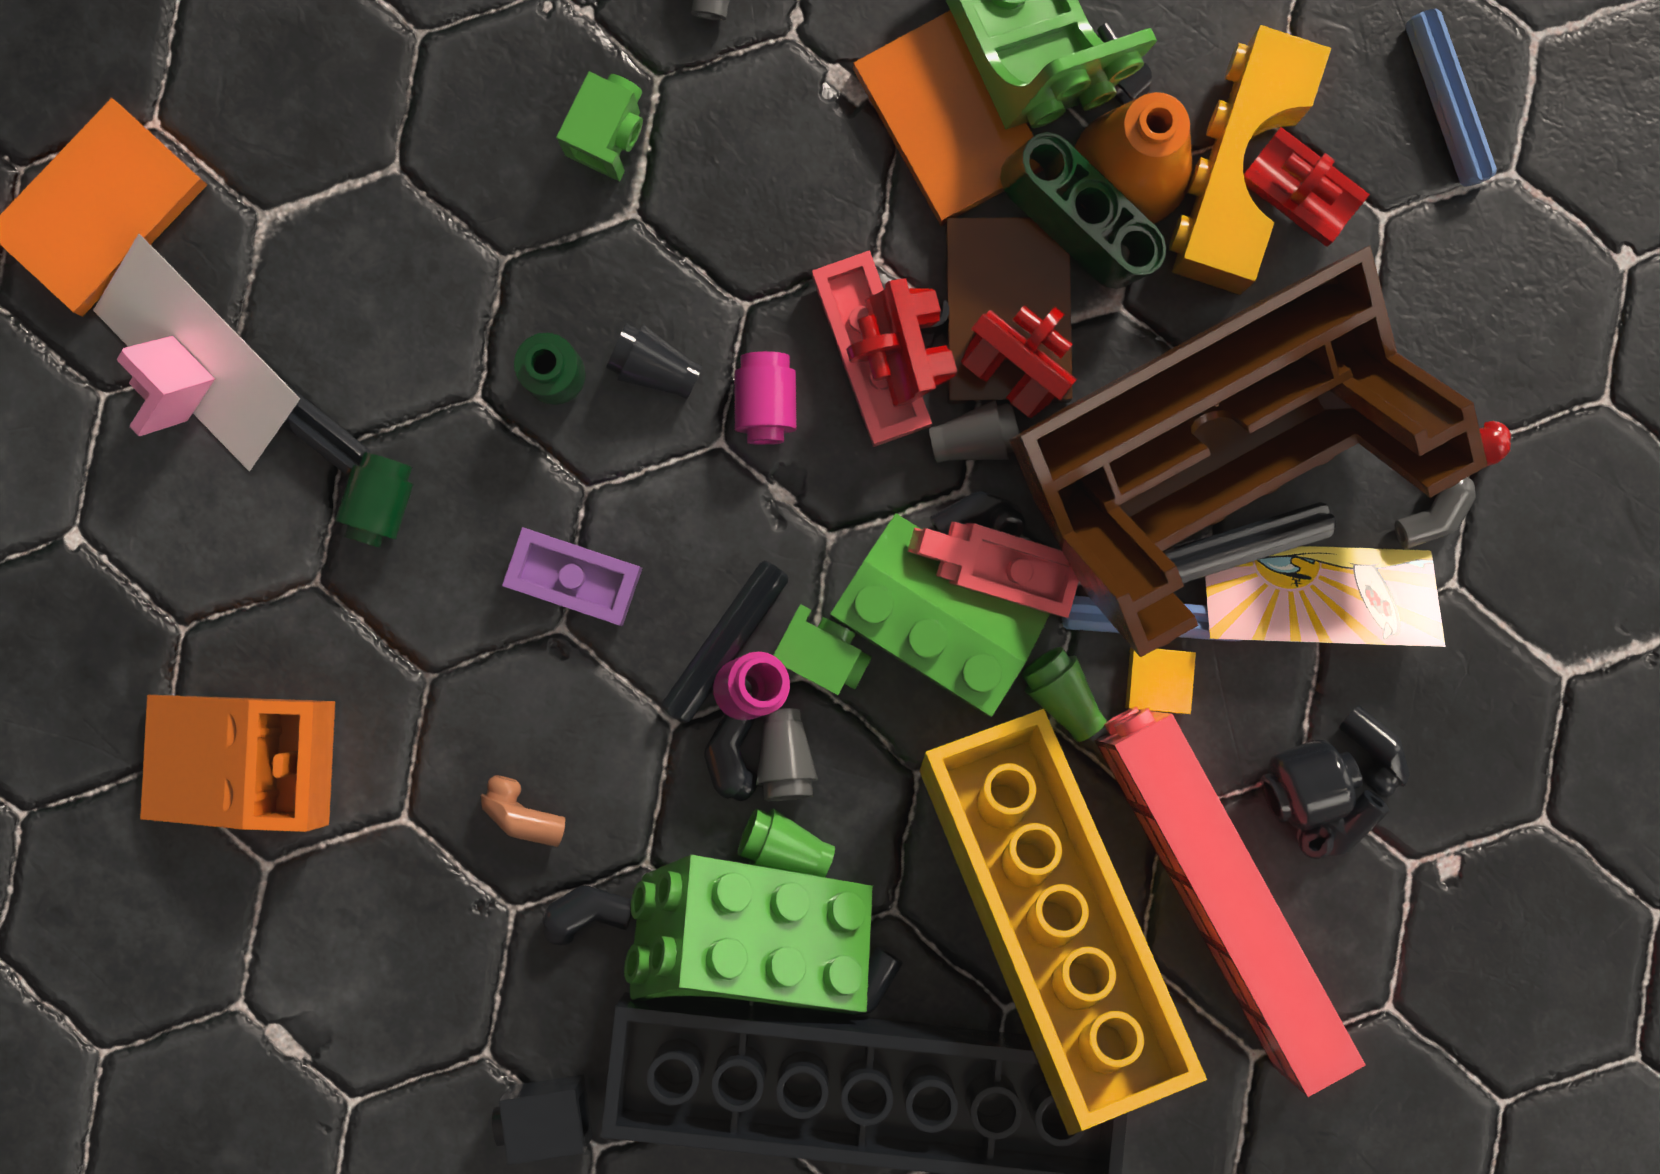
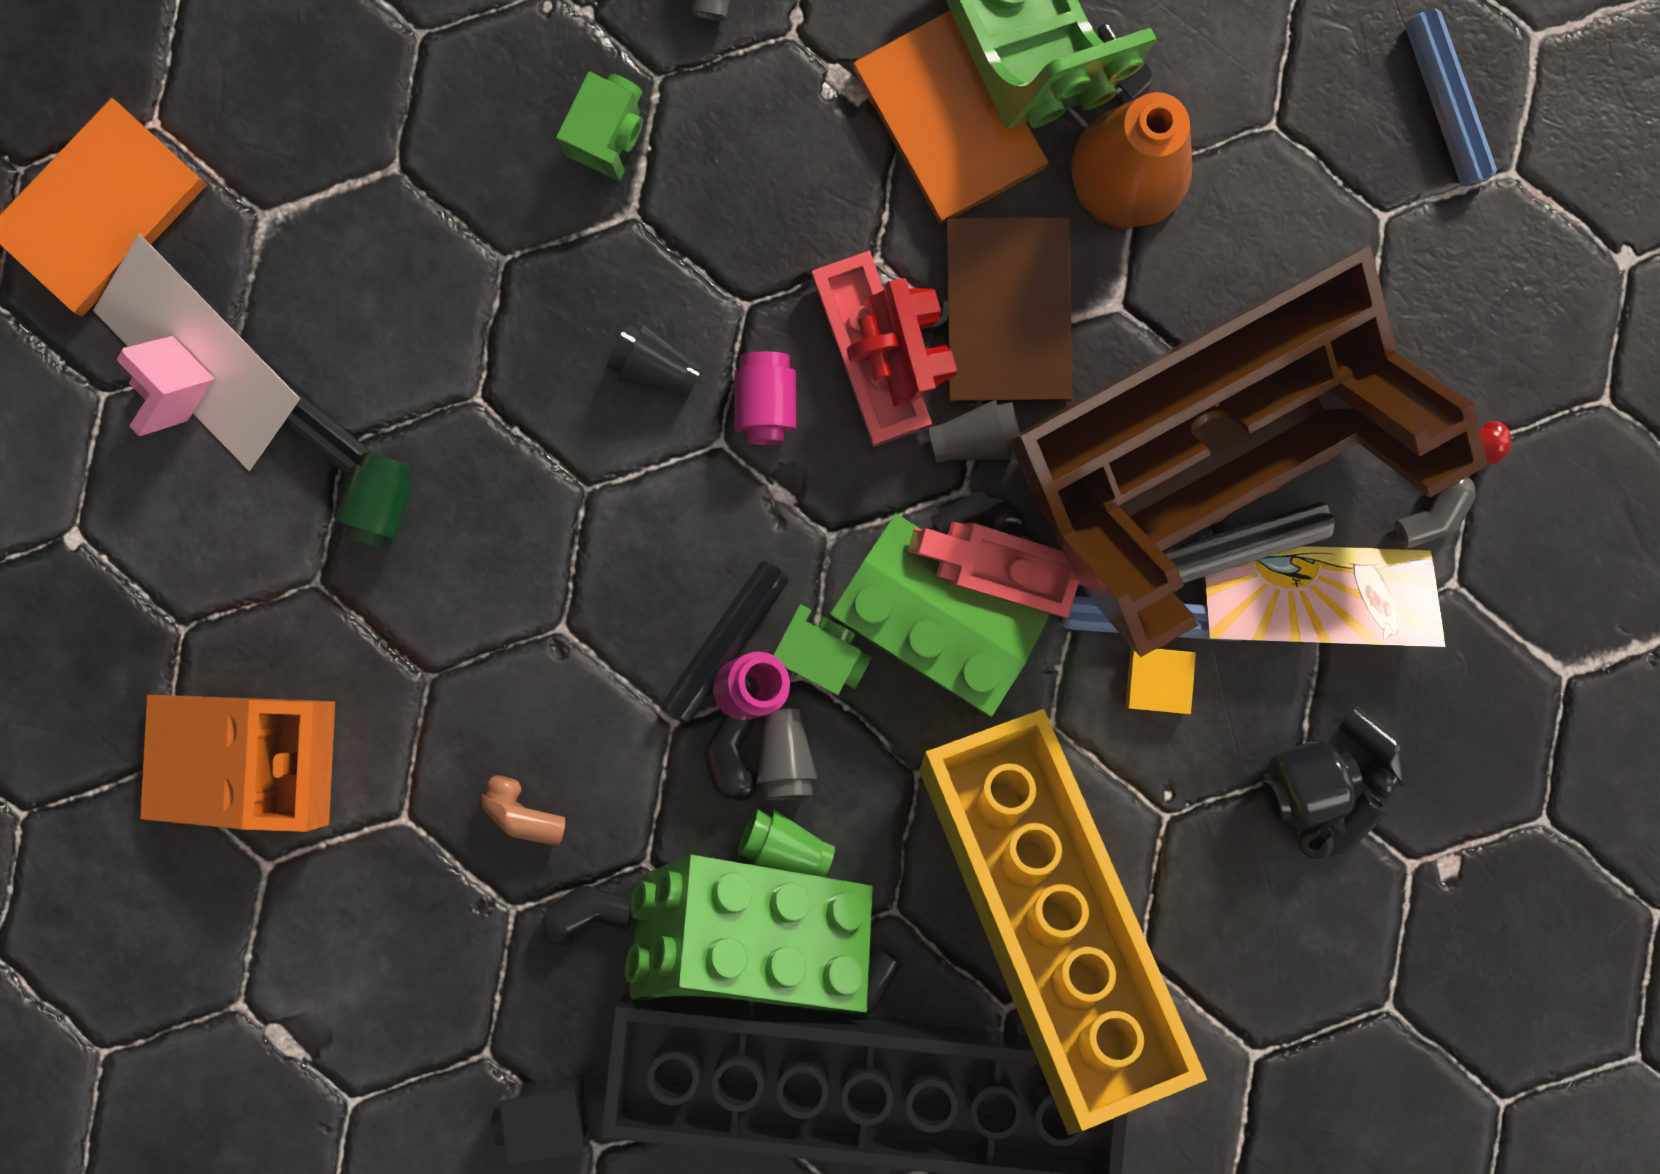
(563, 381): dark green brick -> none
(572, 576): medium lavender plate -> none
(999, 341): red hips -> none
(1063, 691): bright green cone -> none
(1111, 214): dark green beam -> none
(1226, 231): yellow arch -> none
(1228, 899): coral brick -> none
(1304, 187): red hips -> none

